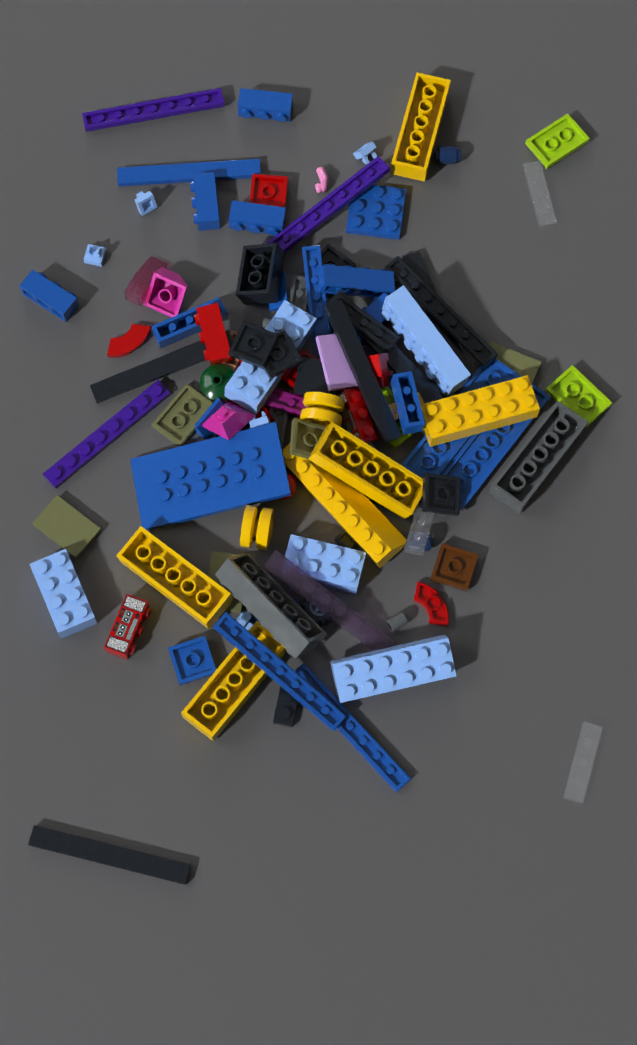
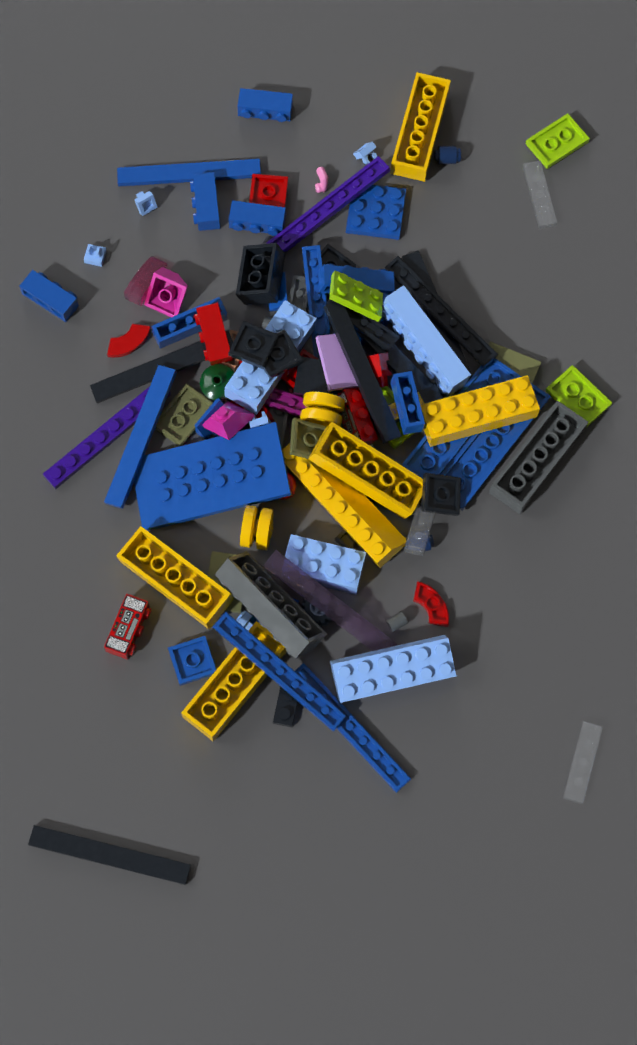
(63, 593): light blue brick -> none
(66, 526): olive tile -> none
(140, 437): none -> blue tile
(153, 109): dark purple plate -> none
(356, 296): none -> lime plate
(454, 567): reddish brown plate -> none

